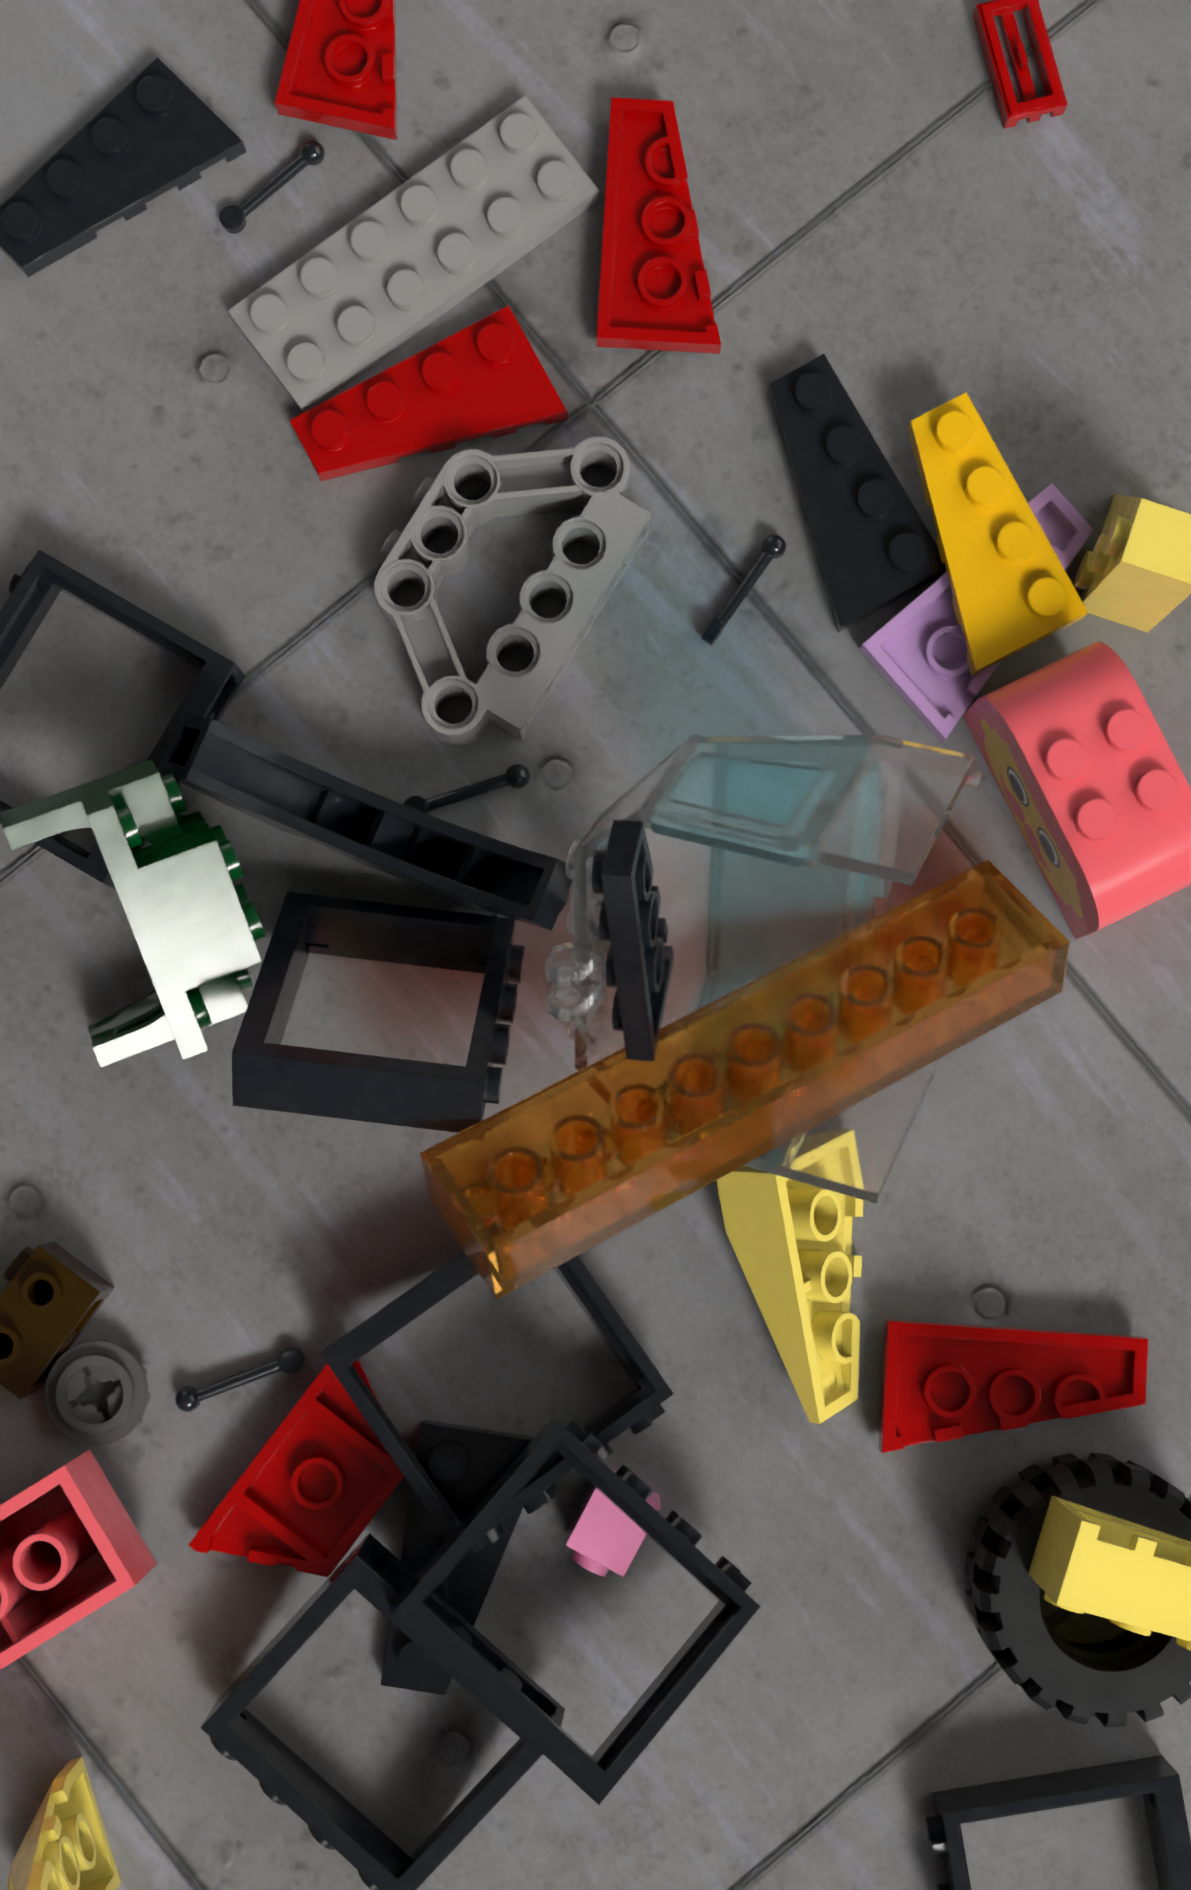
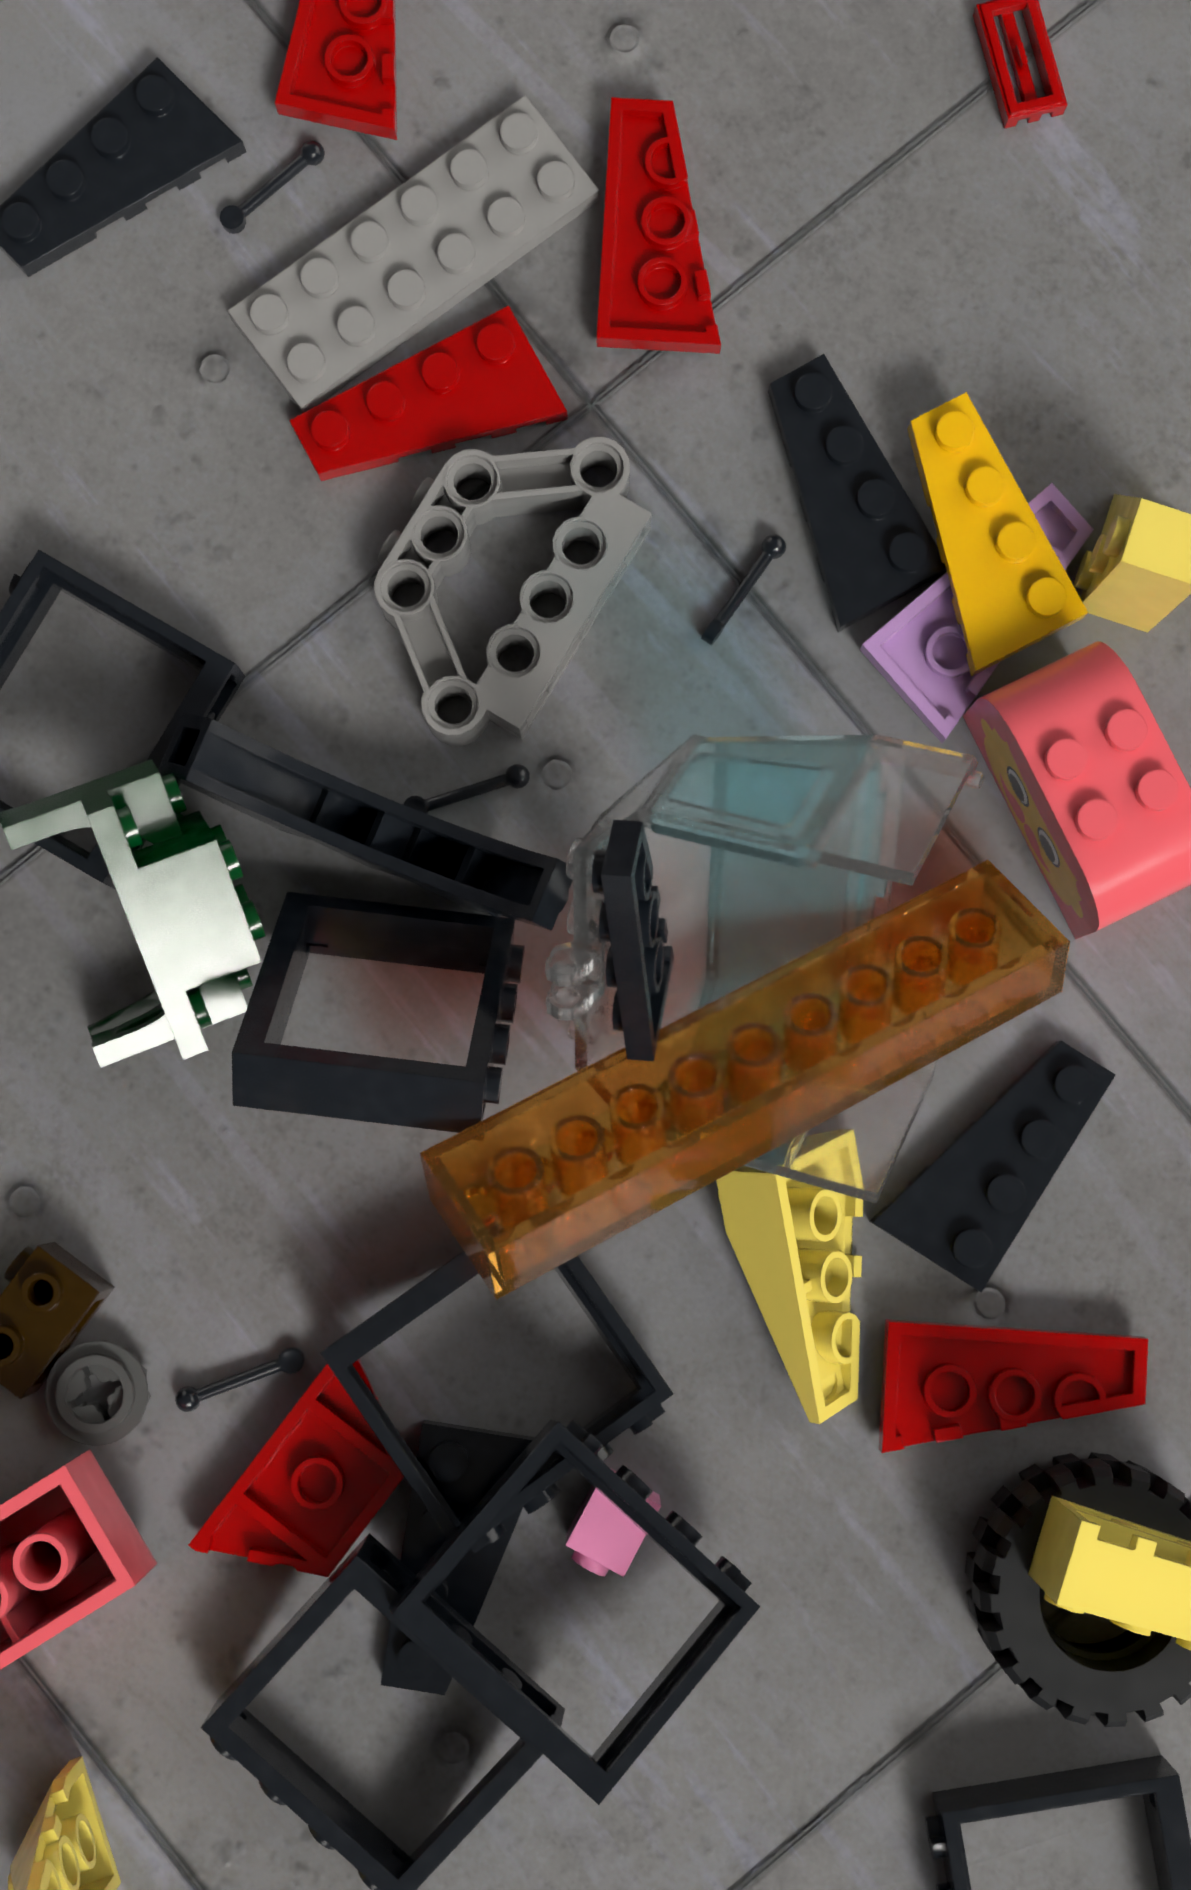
(989, 1179): none -> black wing

